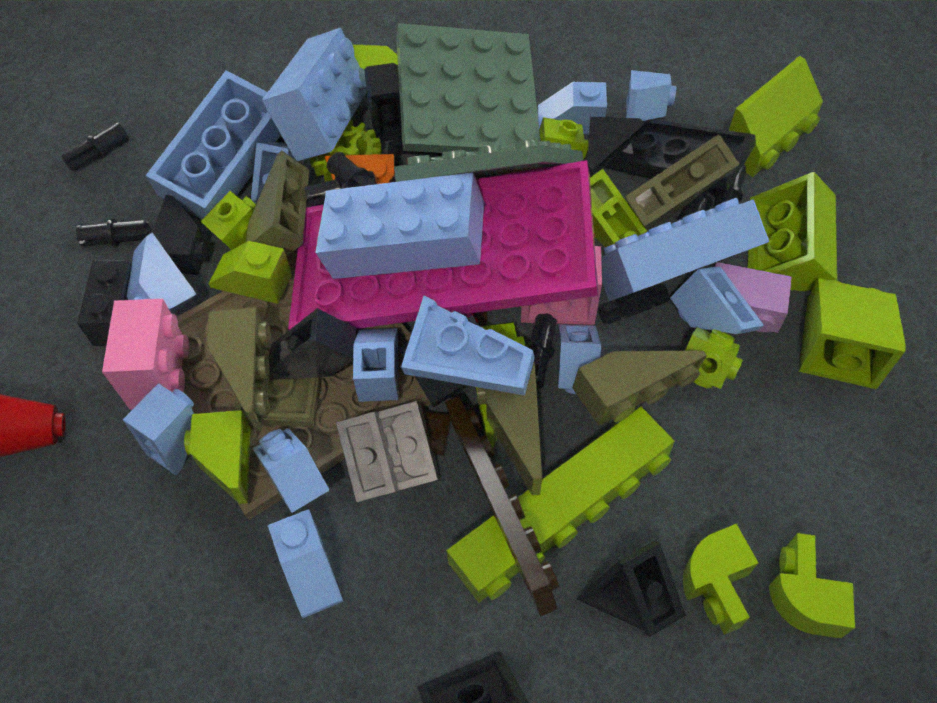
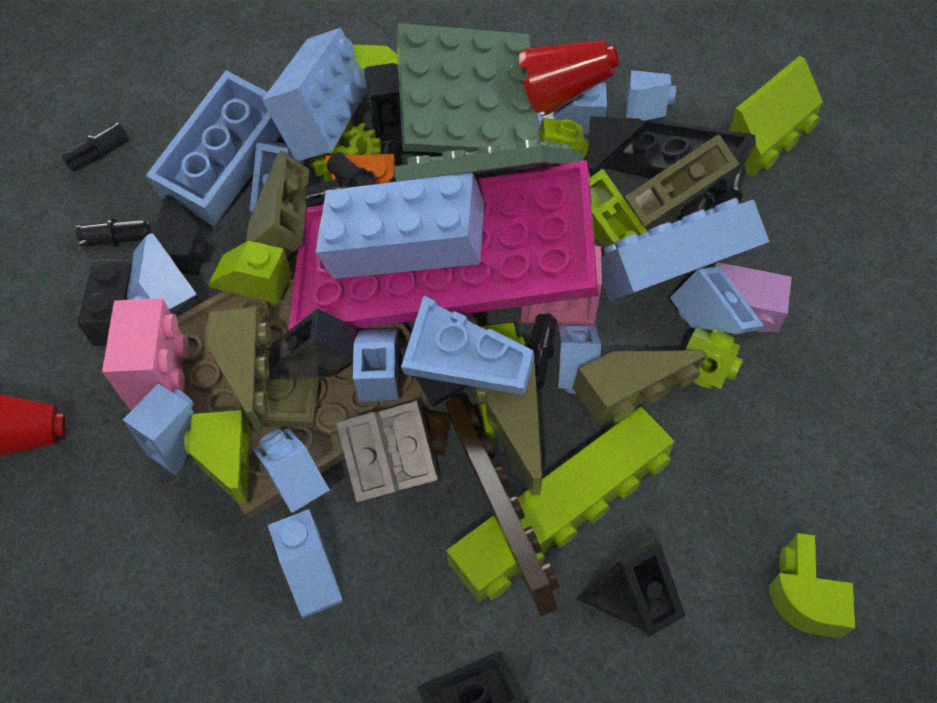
(230, 219): lime brick -> none
(565, 72): none -> red cone
(633, 303): black axle -> none
(712, 569): lime brick -> none
(800, 232): lime slope -> none
(851, 333): lime slope -> none

